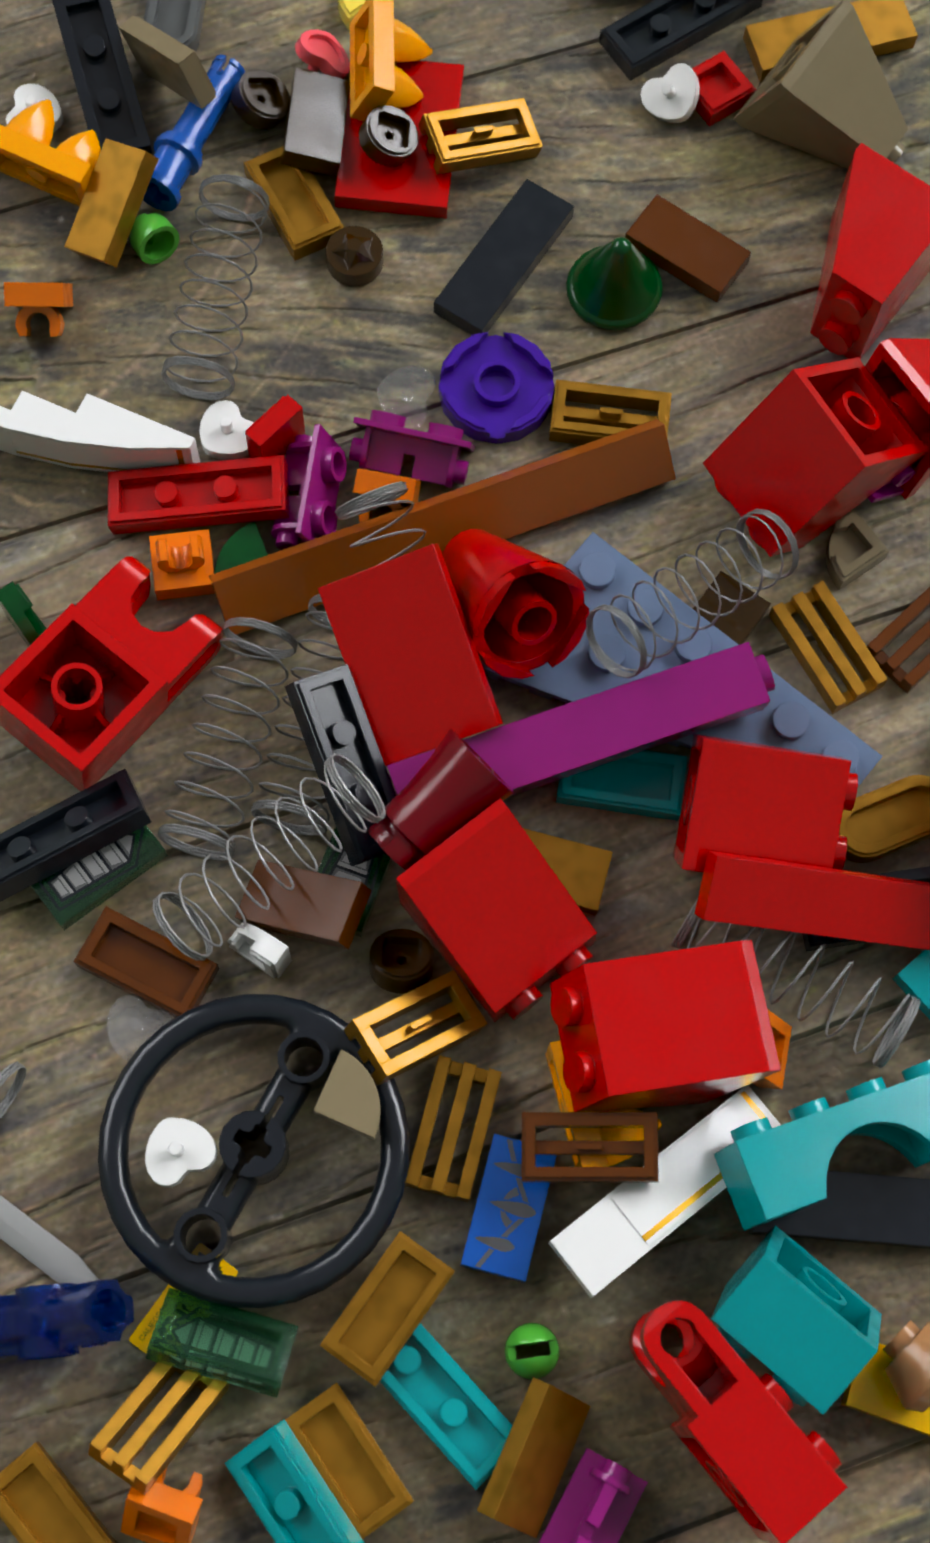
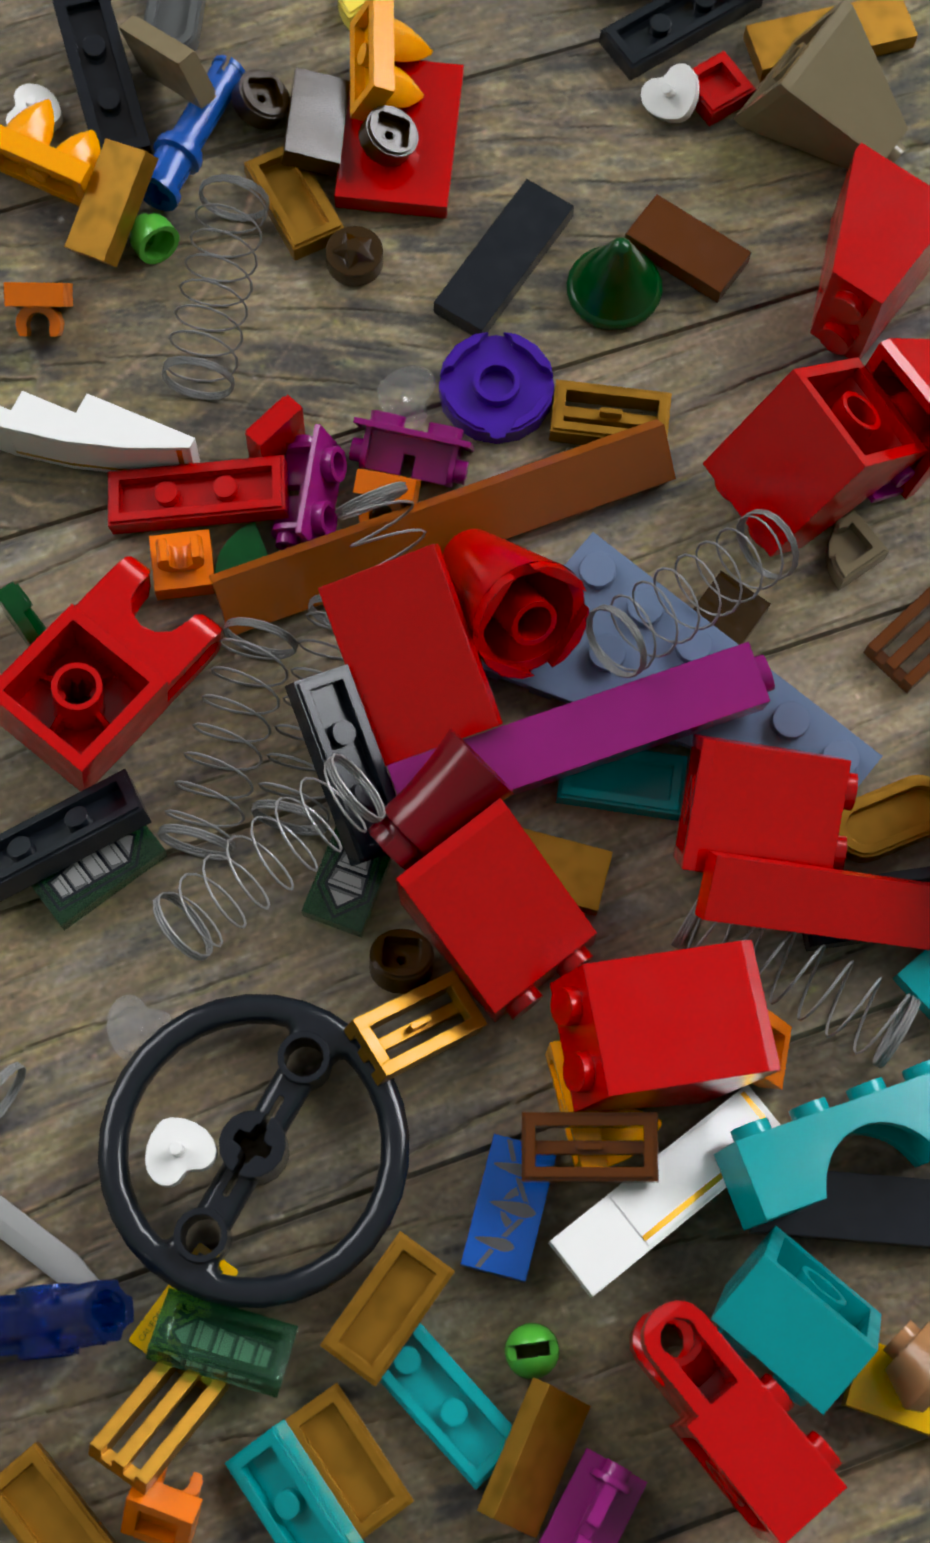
(144, 964): reddish brown tile -> none
(224, 431): white piece -> none
(261, 949): white tile -> none
(317, 909): reddish brown tile -> none
(322, 53): coral piece -> none
(350, 1097): dark tan tile -> none
(467, 1073): pearl gold tile -> none
(484, 144): pearl gold tile -> none
(846, 635): pearl gold tile -> none

